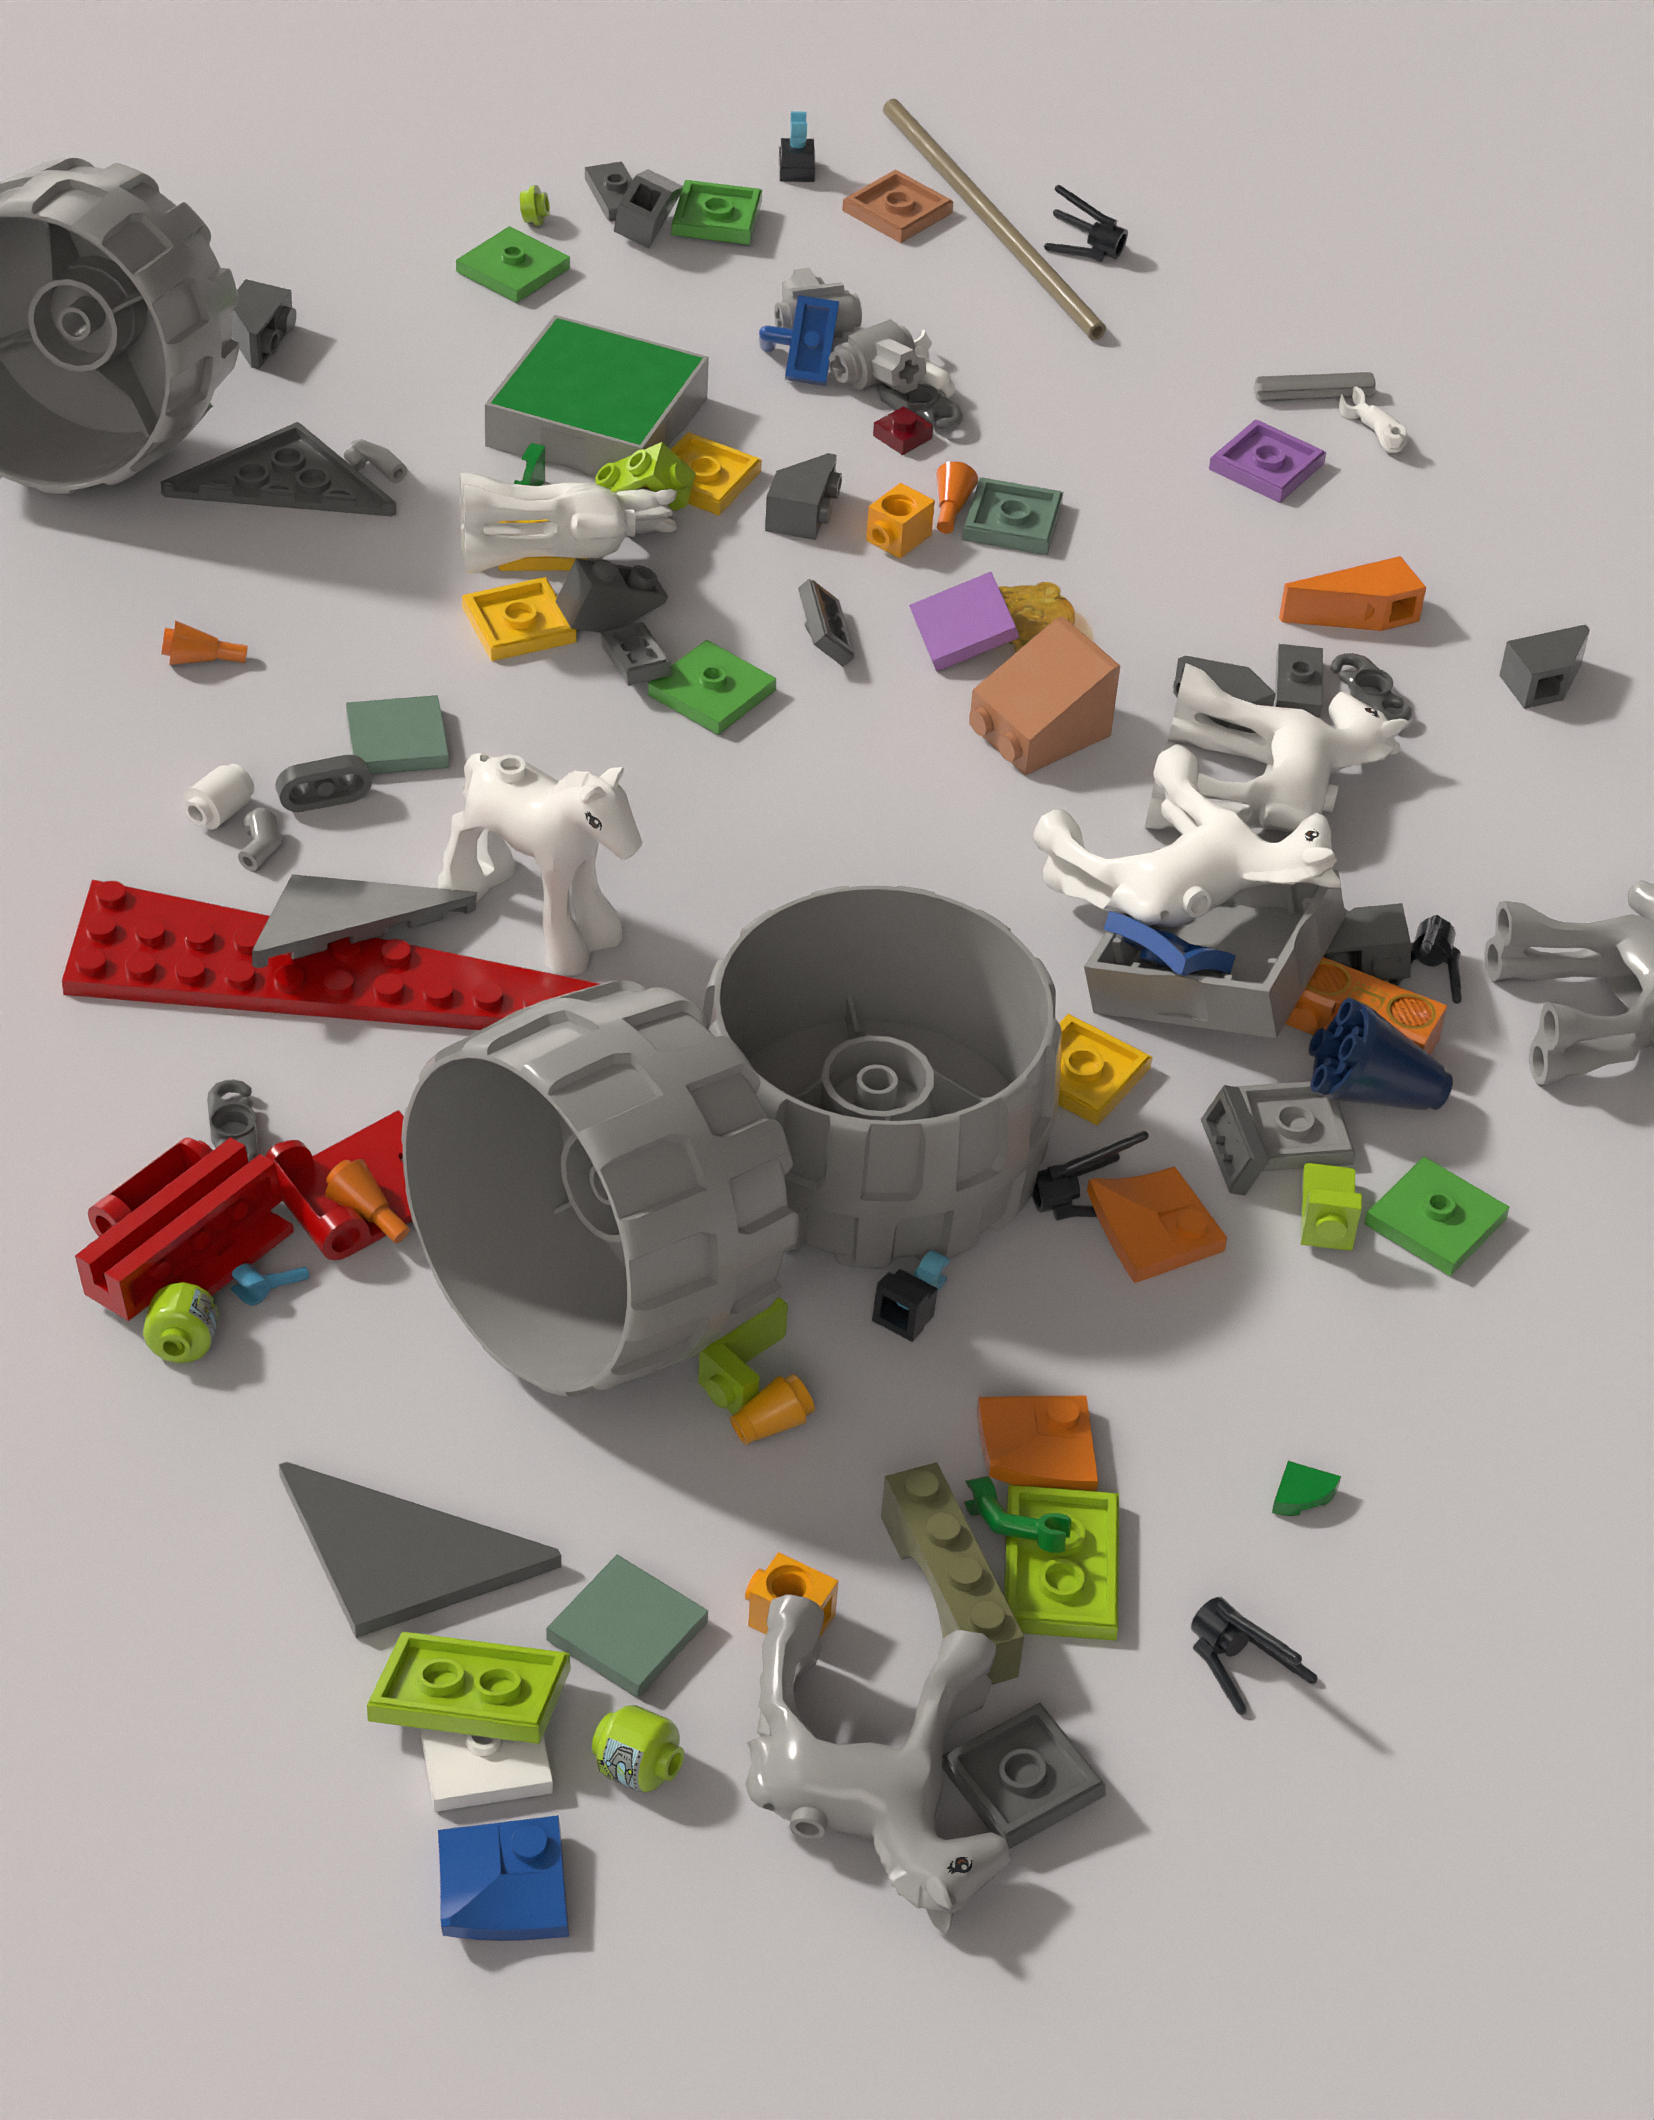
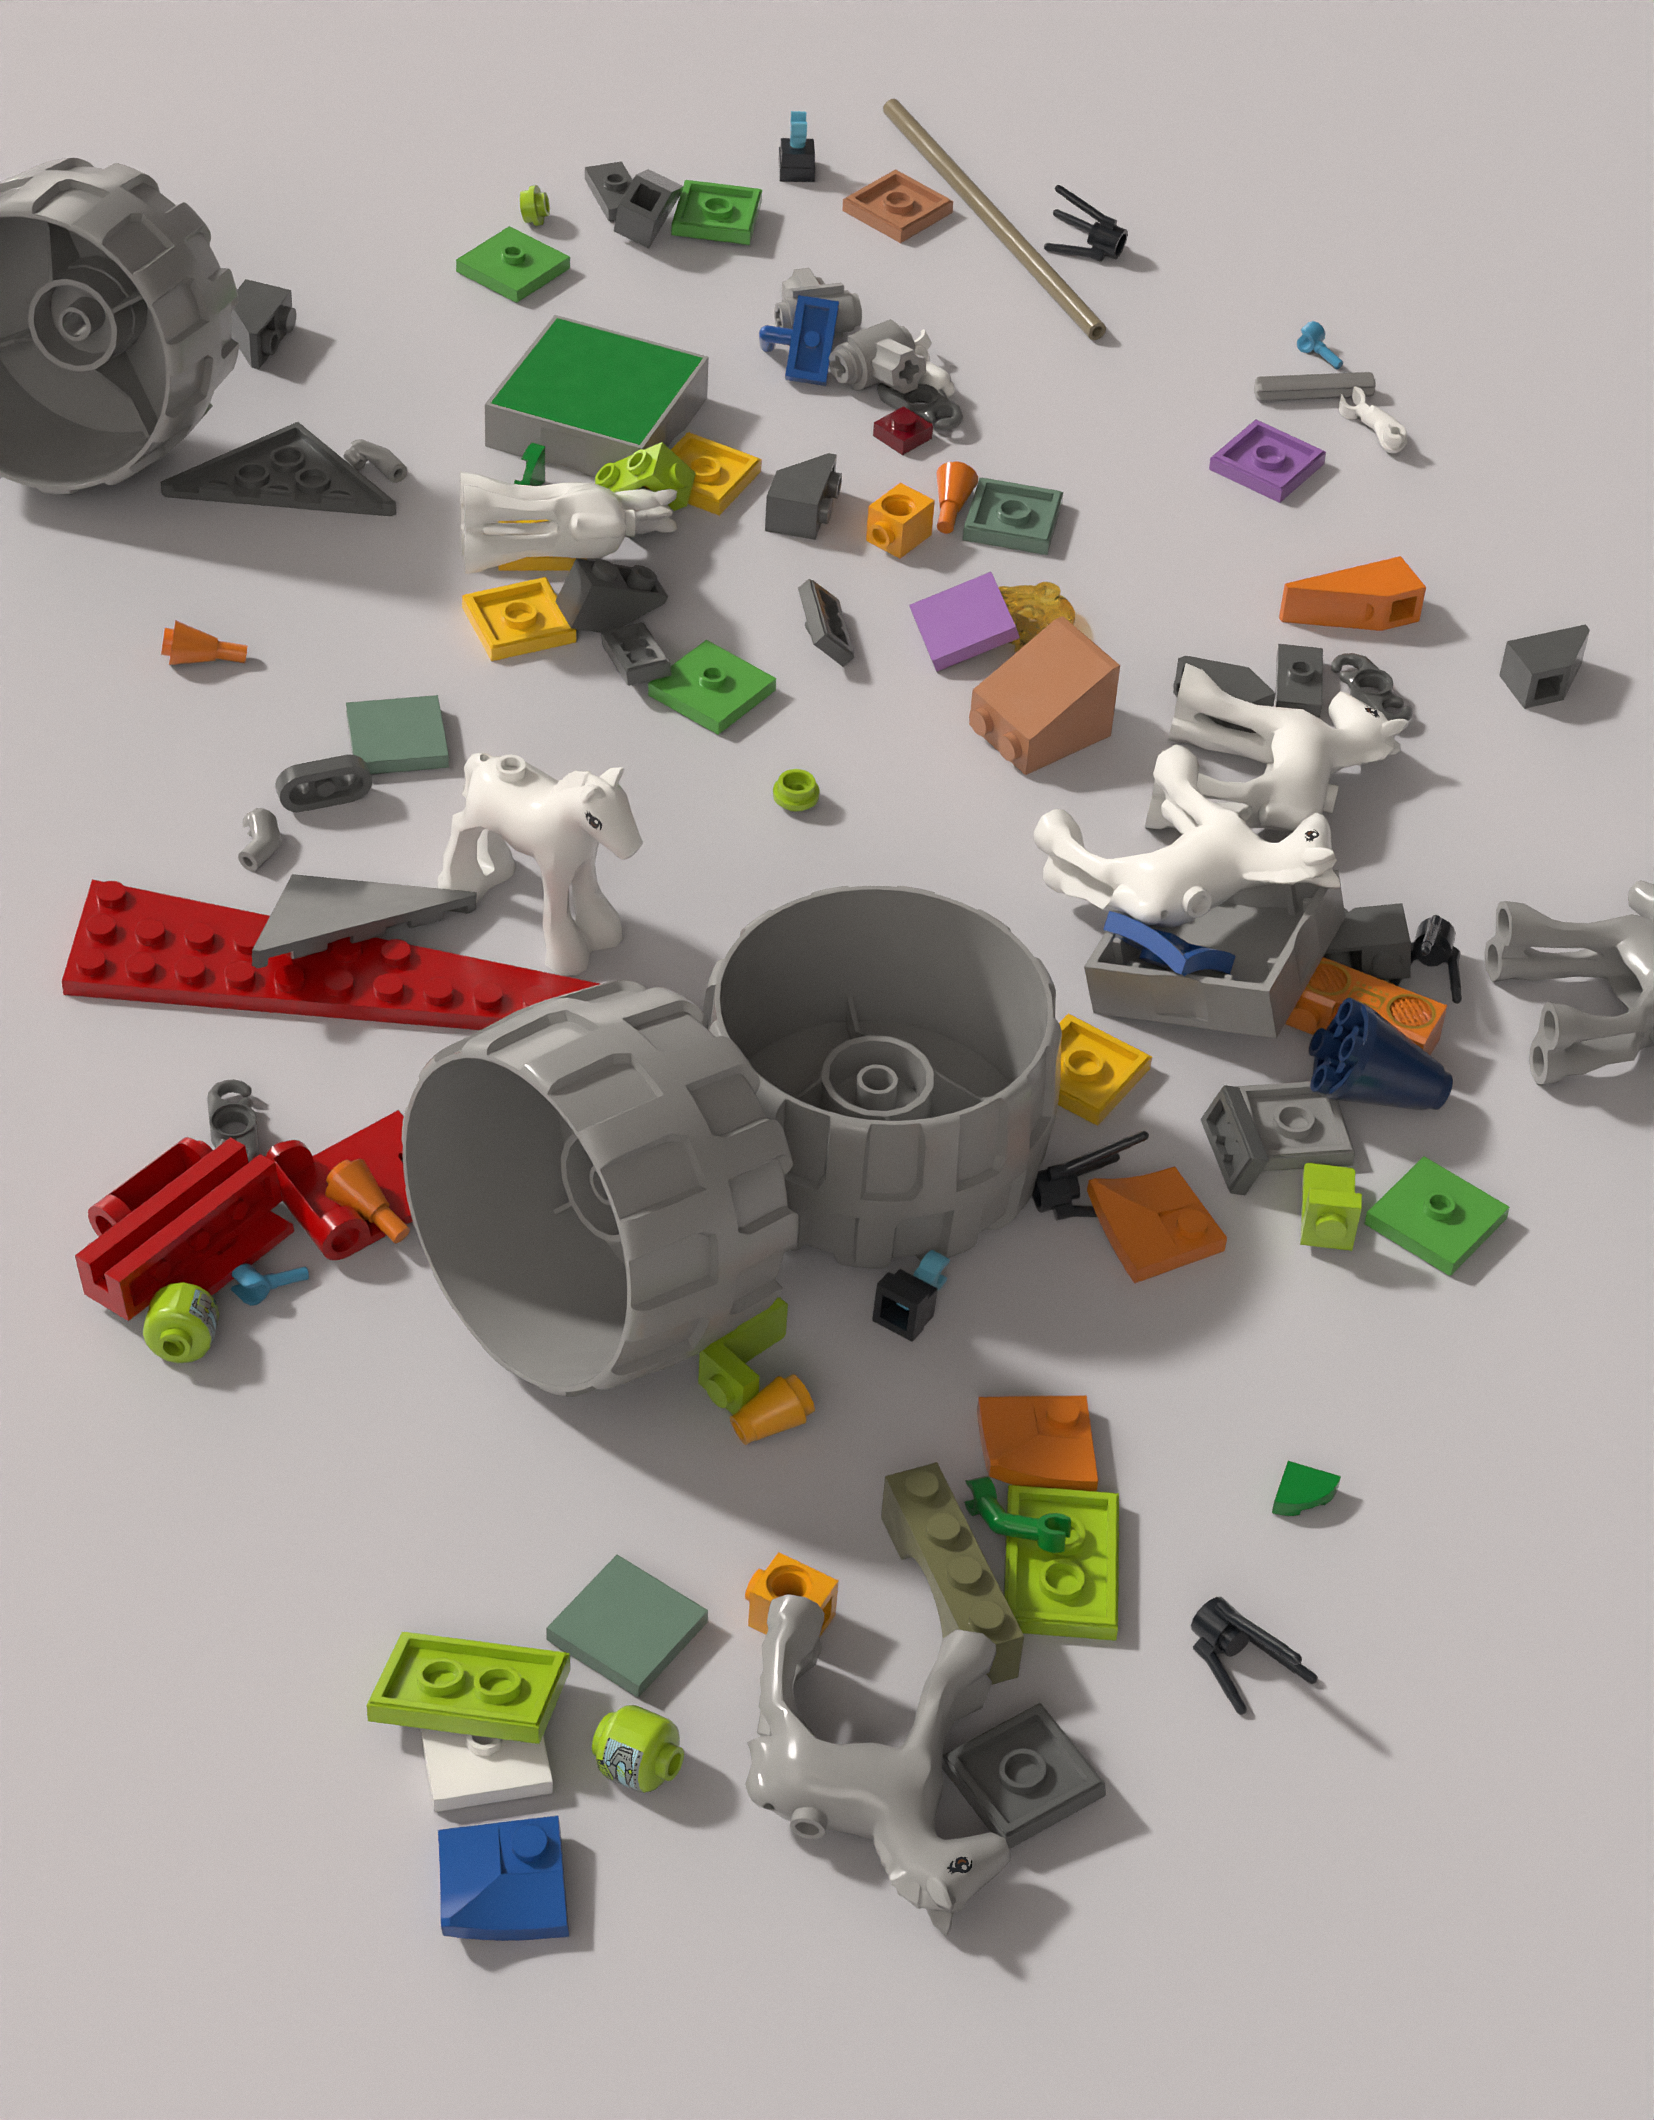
(218, 796): white brick -> none
(400, 1557): dark grey tile -> none
(796, 790): none -> lime plate
(1313, 339): none -> dark azure hand

